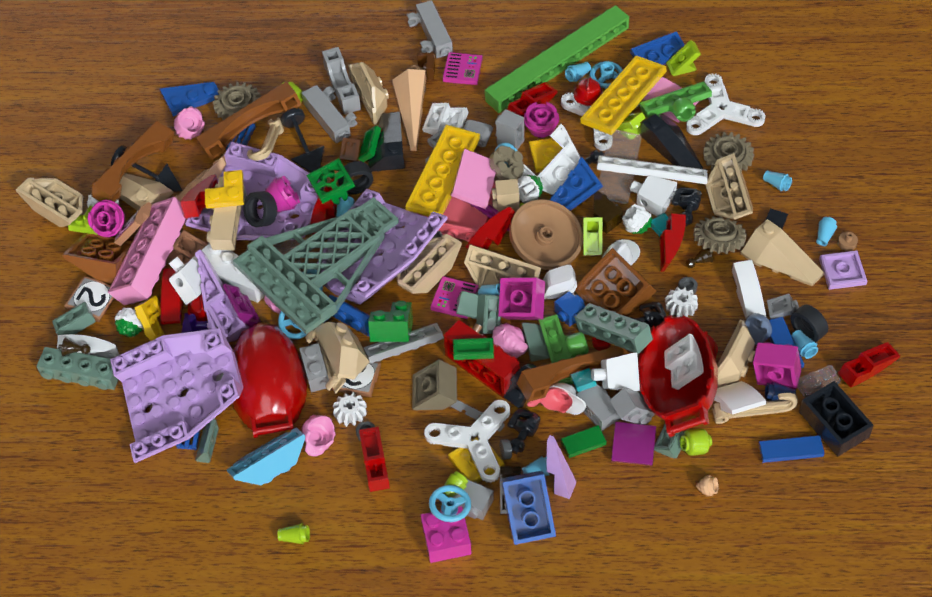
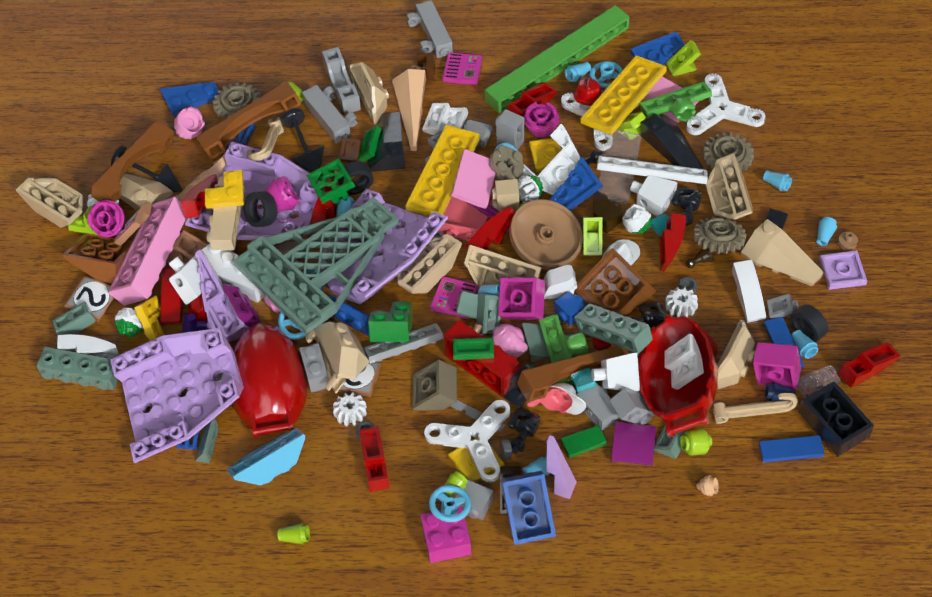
(71, 347): dark brown piece -> none
(319, 434): bright pink hair -> none
(738, 398): white slope -> none
(759, 327): sand blue hair -> none

